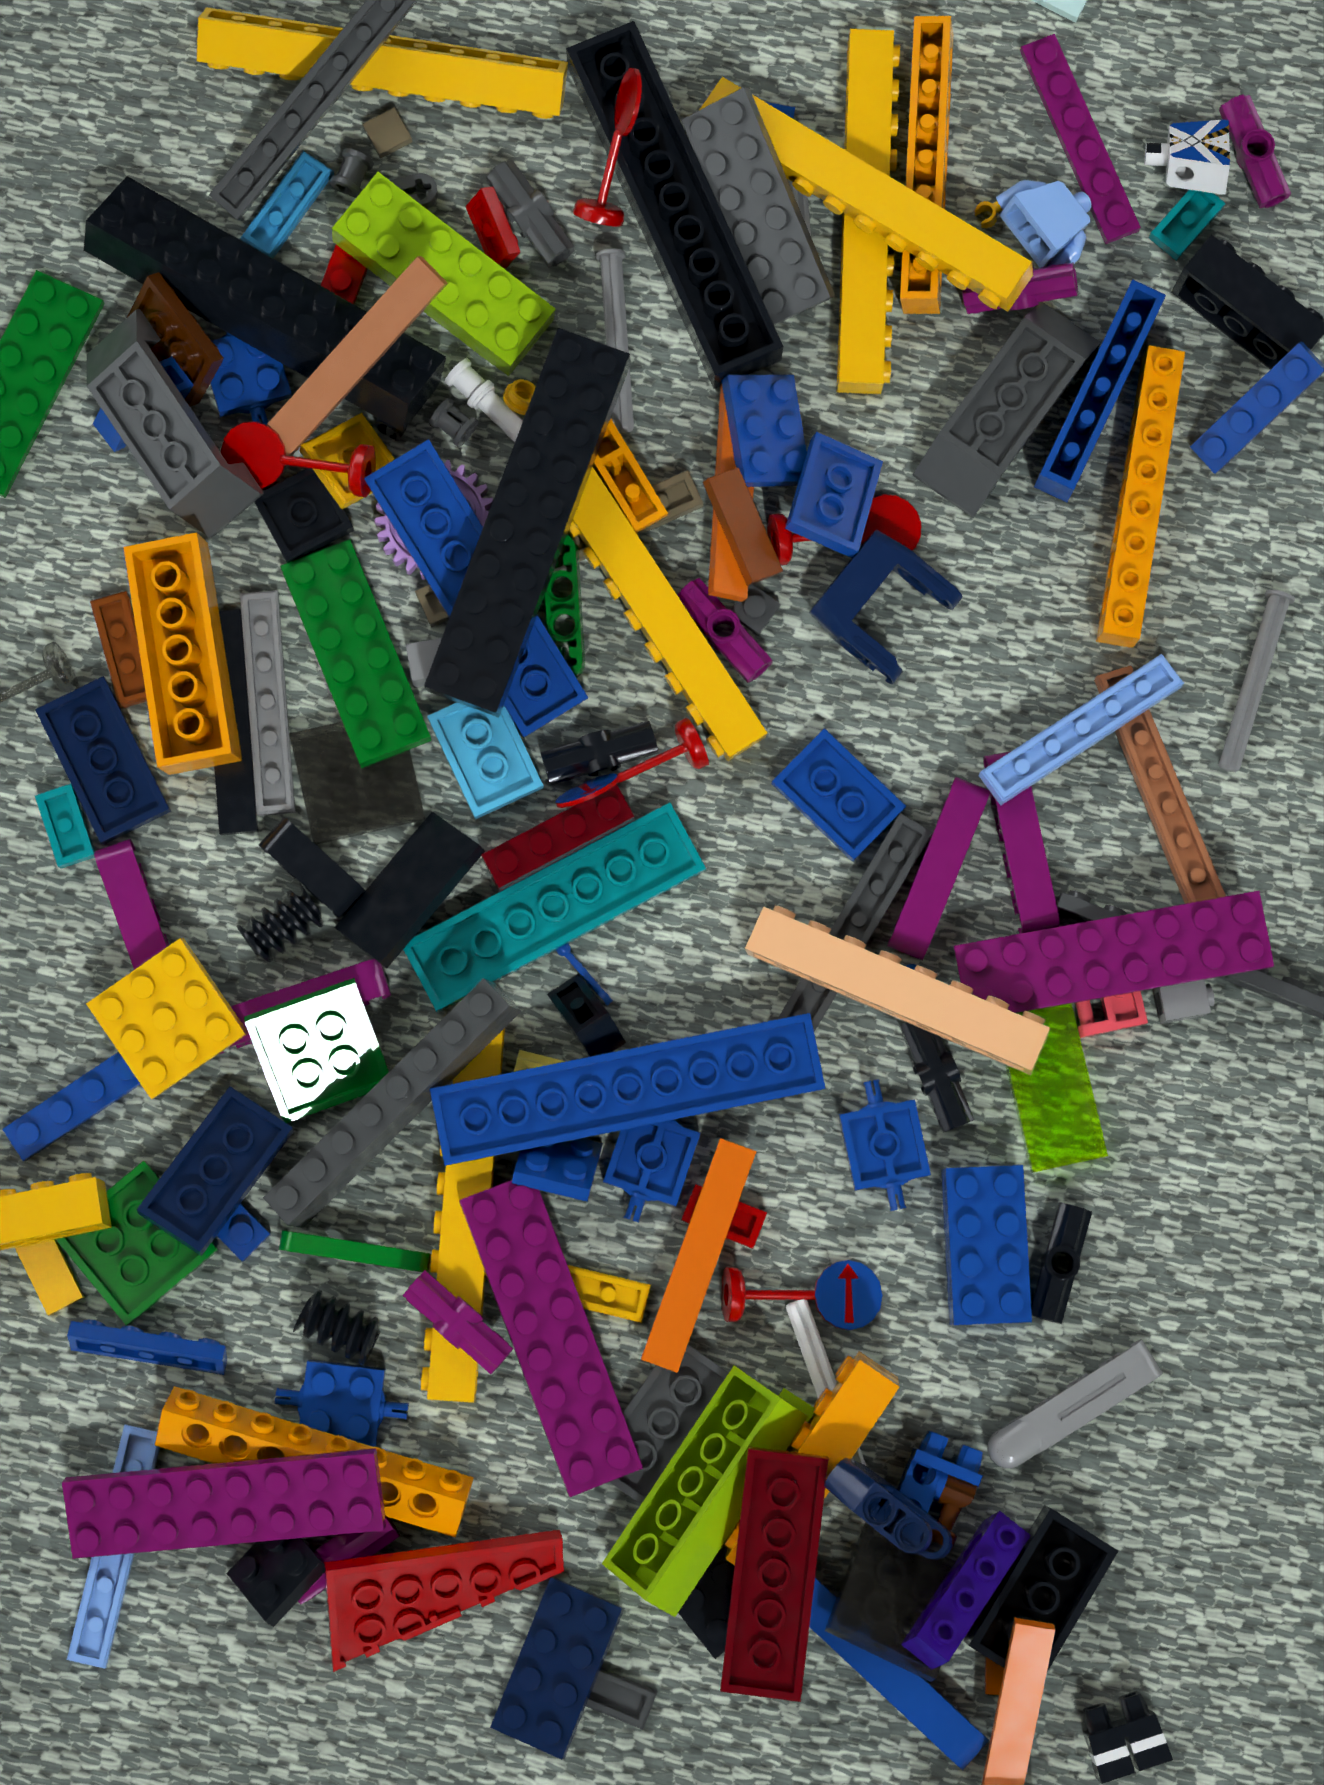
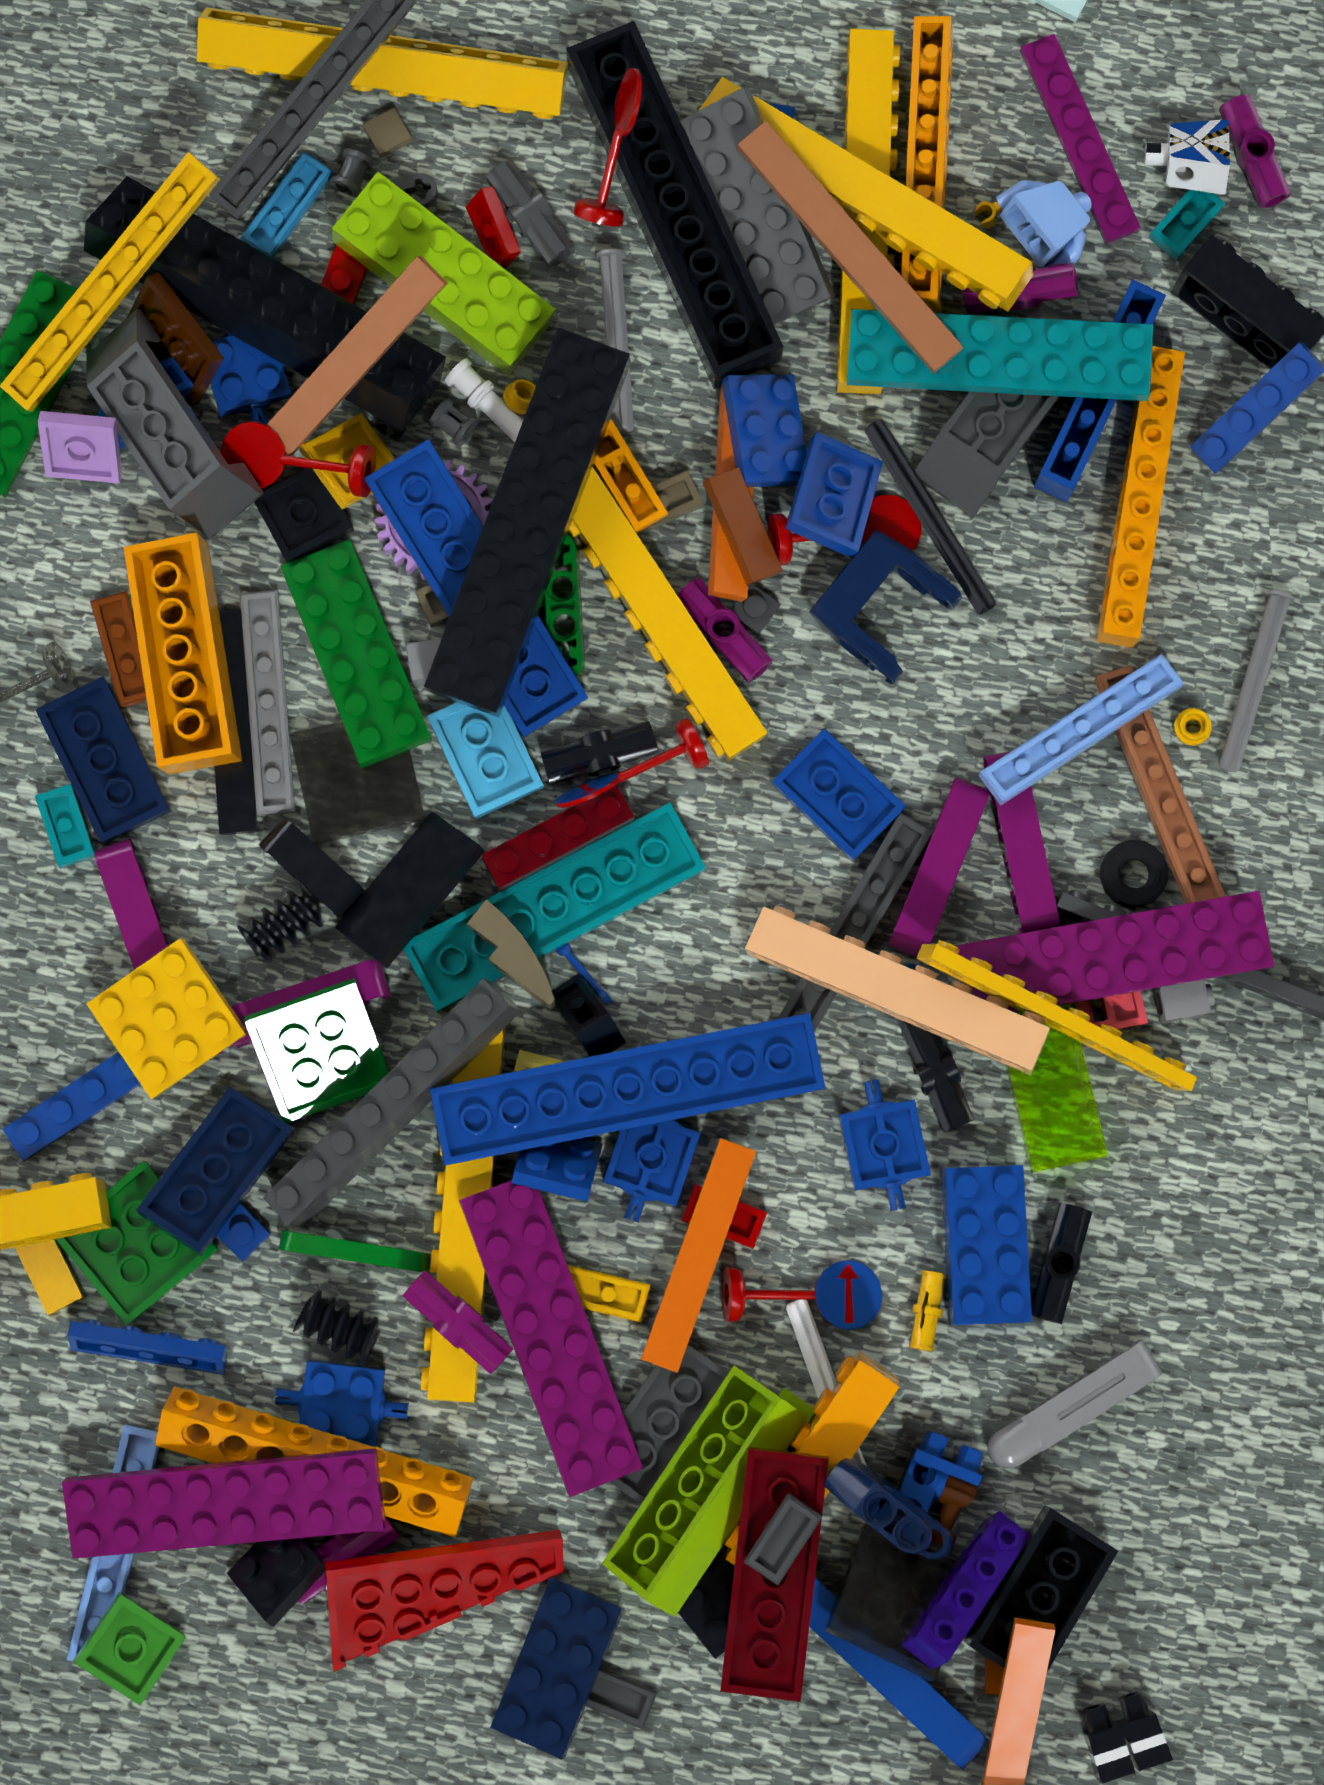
(80, 447): none -> lavender plate
(110, 282): none -> yellow plate
(129, 1648): none -> bright green plate
(512, 952): none -> dark tan slope
(783, 1538): none -> dark grey tile
(849, 247): none -> nougat tile
(927, 1311): none -> yellow pin
(930, 517): none -> black axle
(1010, 357): none -> teal plate
(1071, 1022): none -> yellow plate
(1150, 857): none -> black tyre
(1200, 718): none -> yellow plate

